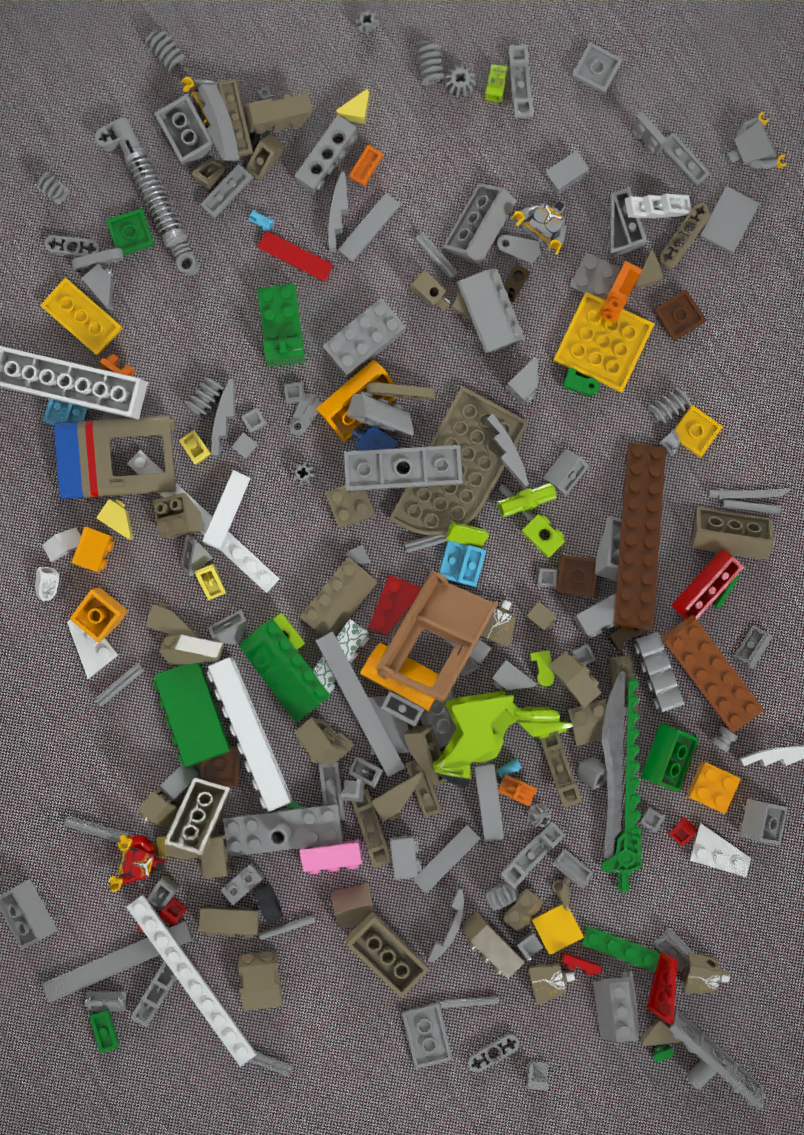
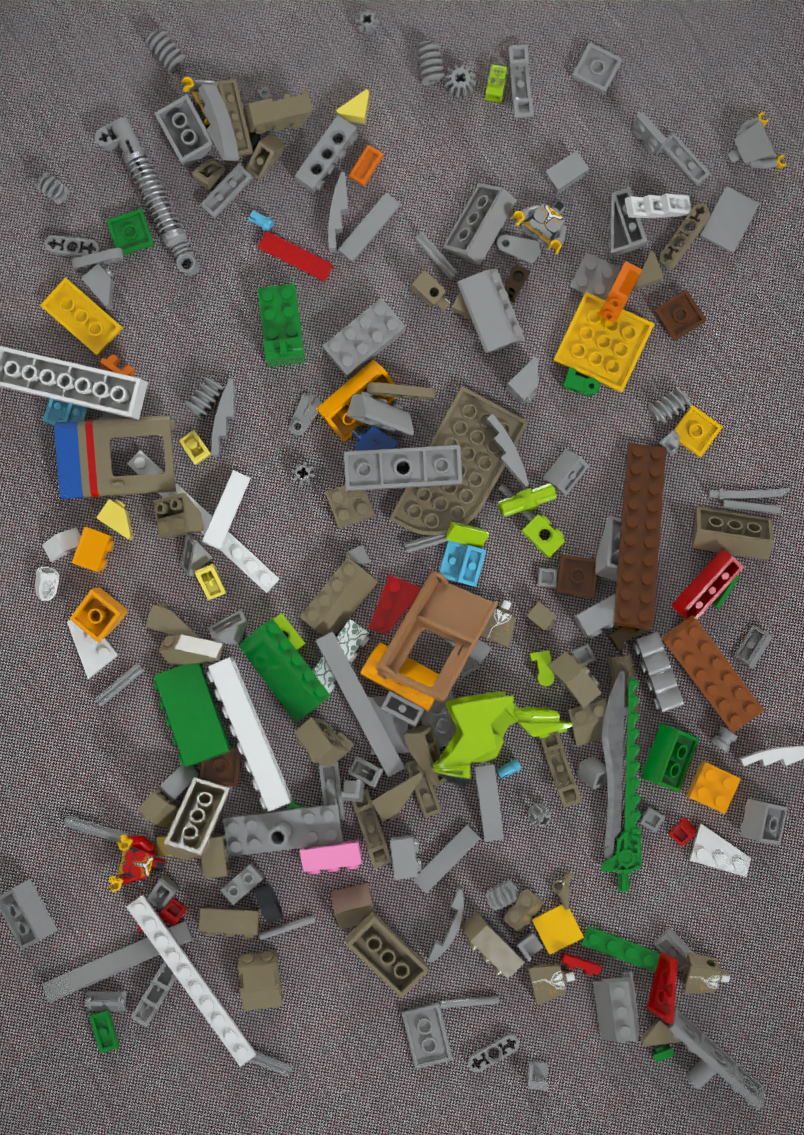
(244, 445): light grey tile -> none
(254, 420): light grey tile -> none
(294, 392): light grey tile -> none
(511, 678): light grey slope -> none
(517, 789): orange hips -> none
(532, 854): light grey slope -> none
(573, 868): light grey tile -> none

